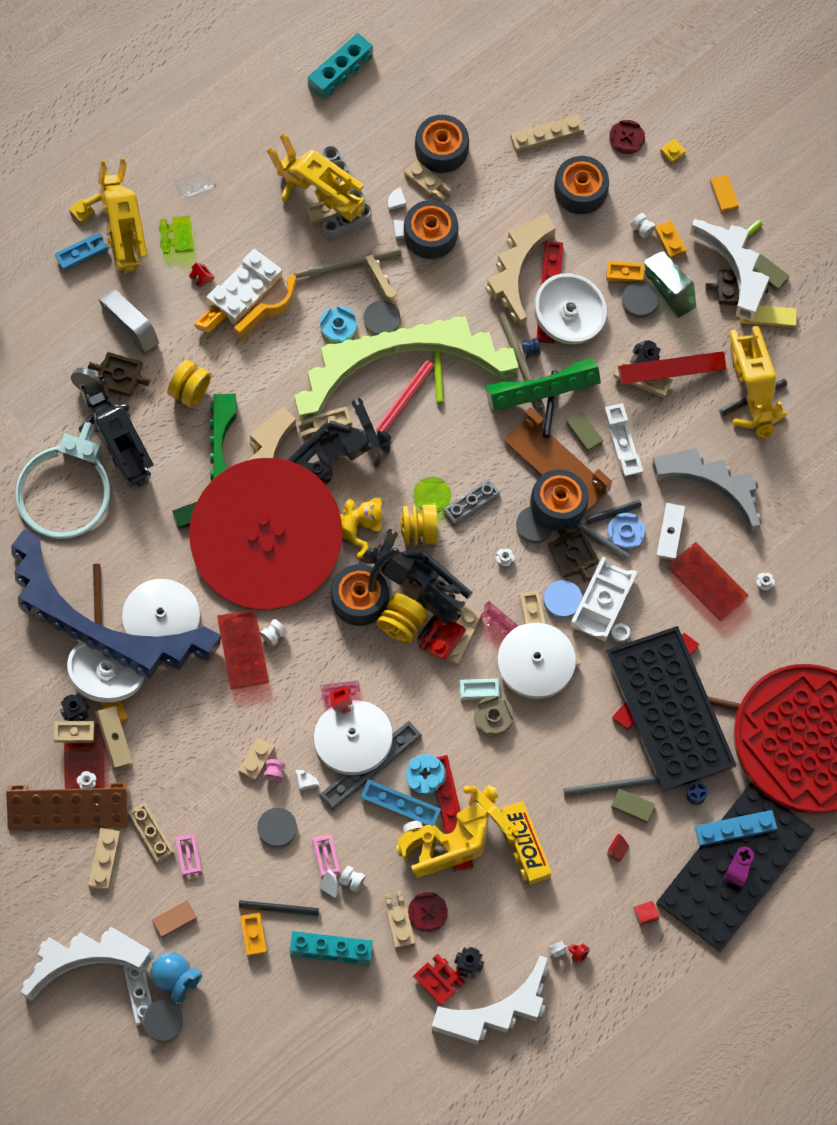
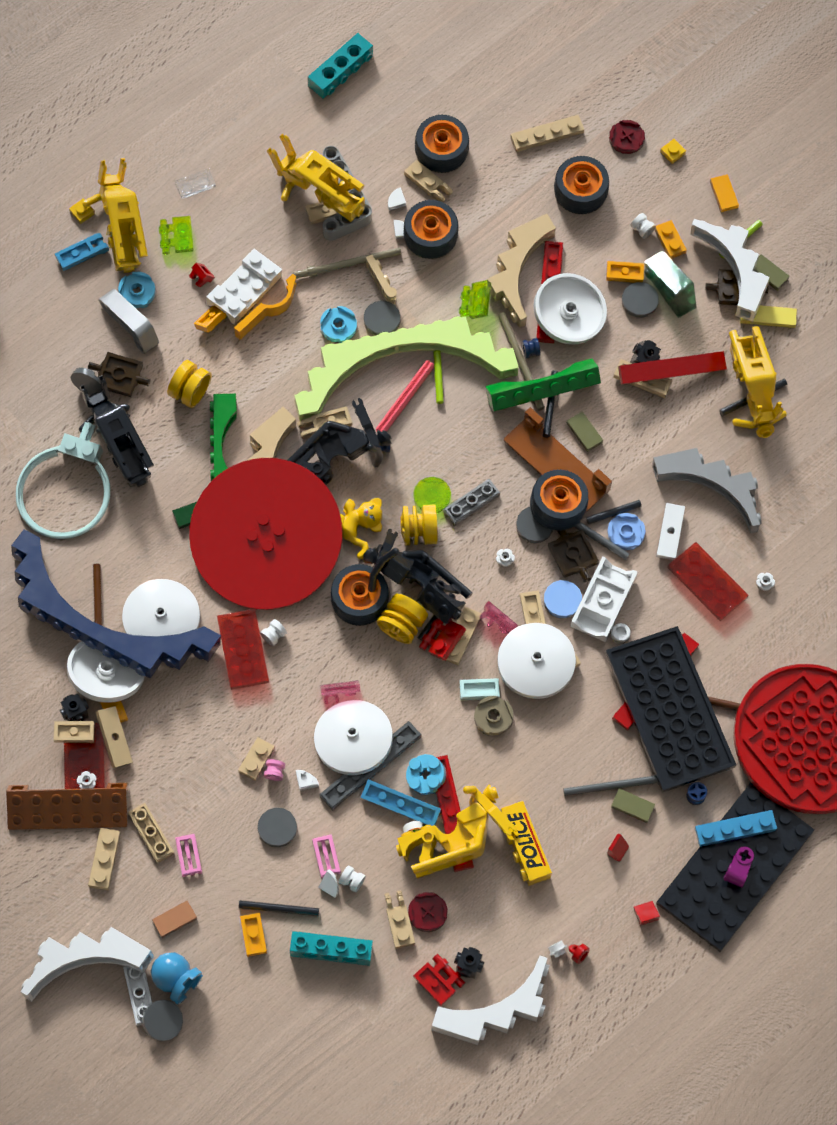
(146, 285): none -> medium azure plate
(341, 699): red tile -> none
(479, 300): none -> clear neon green plate
(622, 440): white slope -> none

